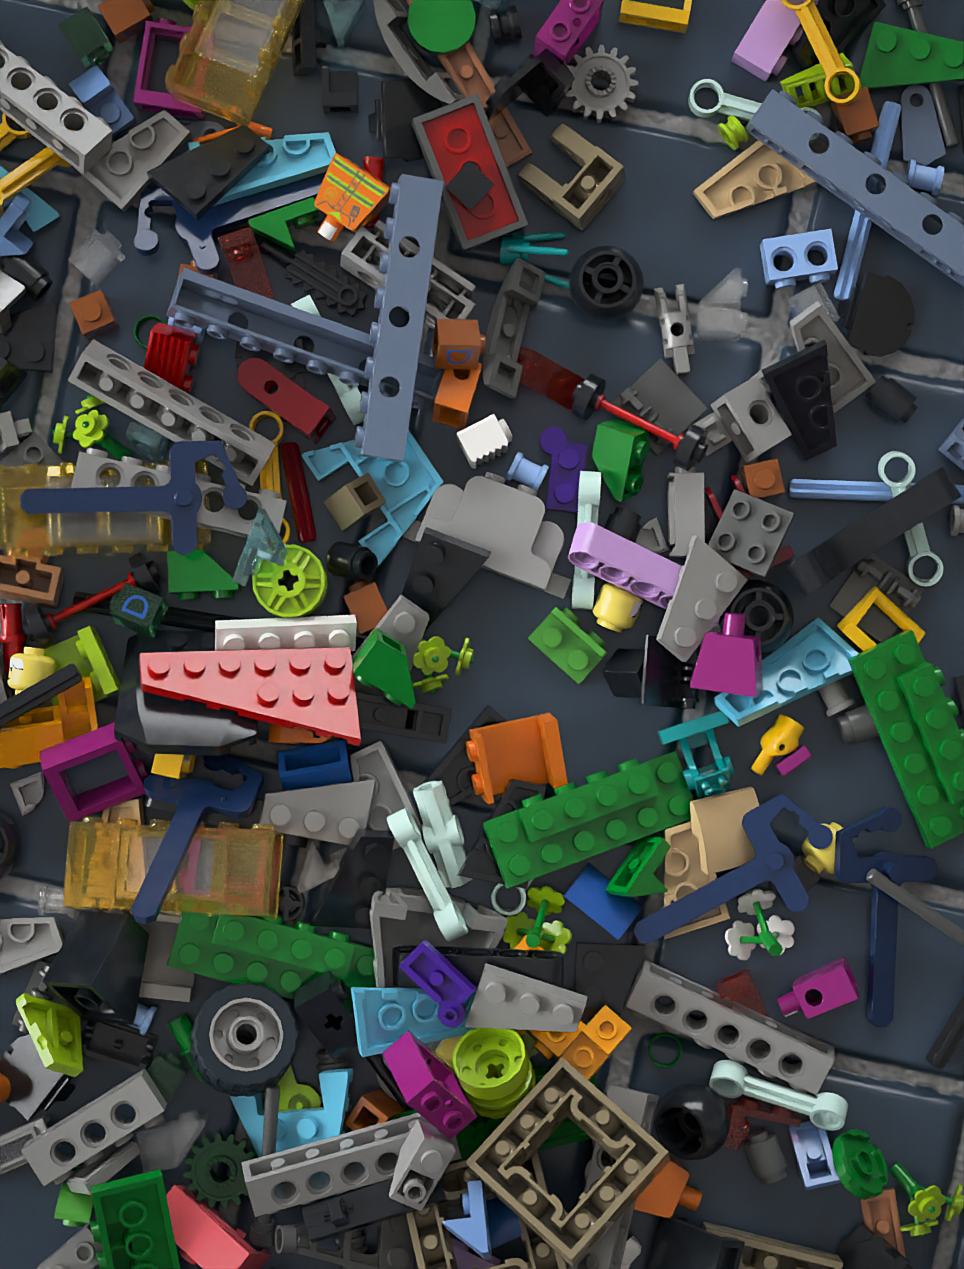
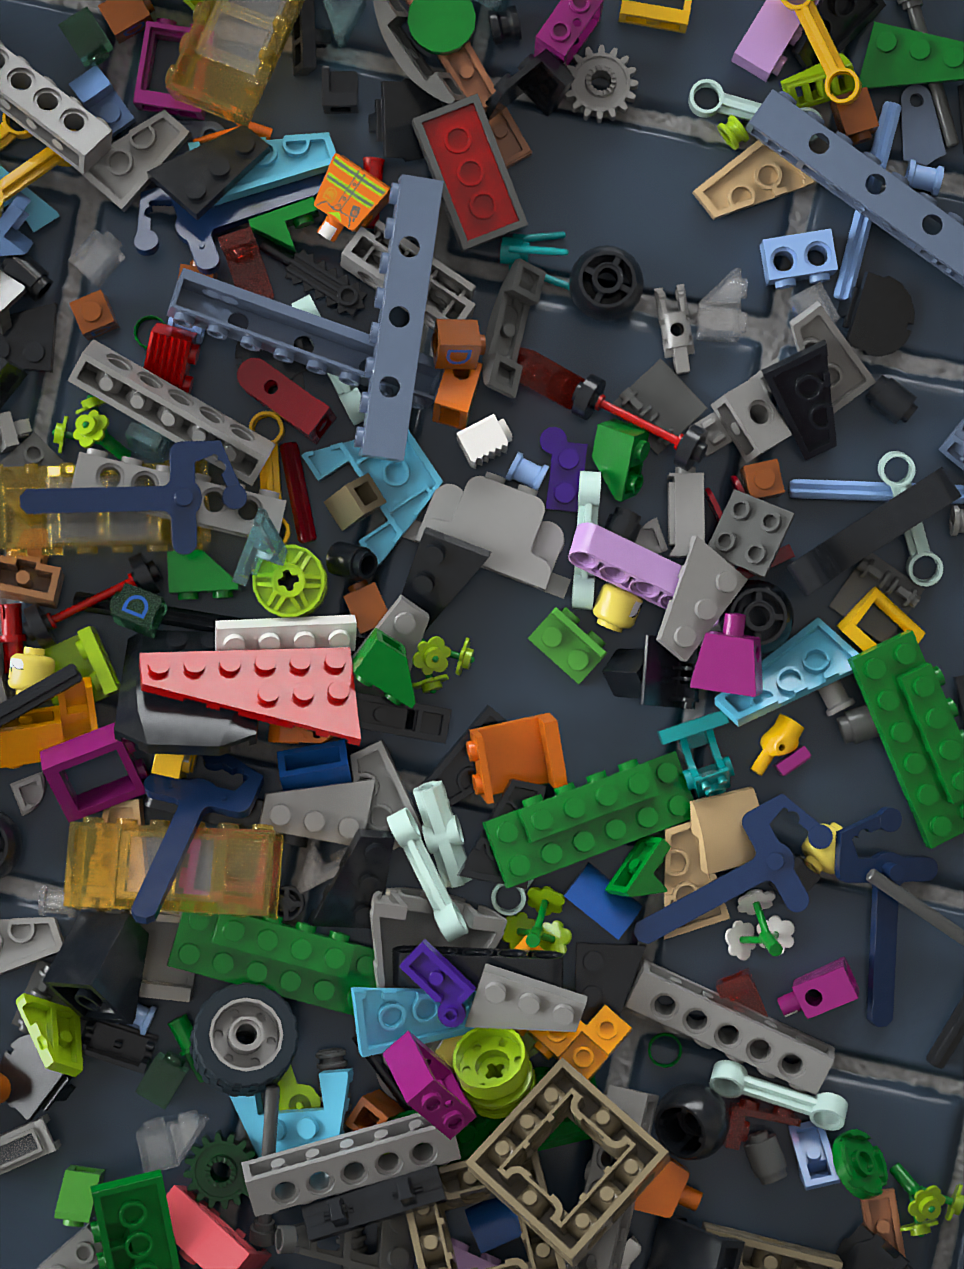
(43, 1149): light grey brick -> none
(104, 1168): light grey tile -> none
(328, 1013): black brick -> none
(420, 1165): light grey slope -> none
(469, 186): black tile -> none
(473, 1230): medium blue slope -> none
(588, 190): dark tan brick -> none

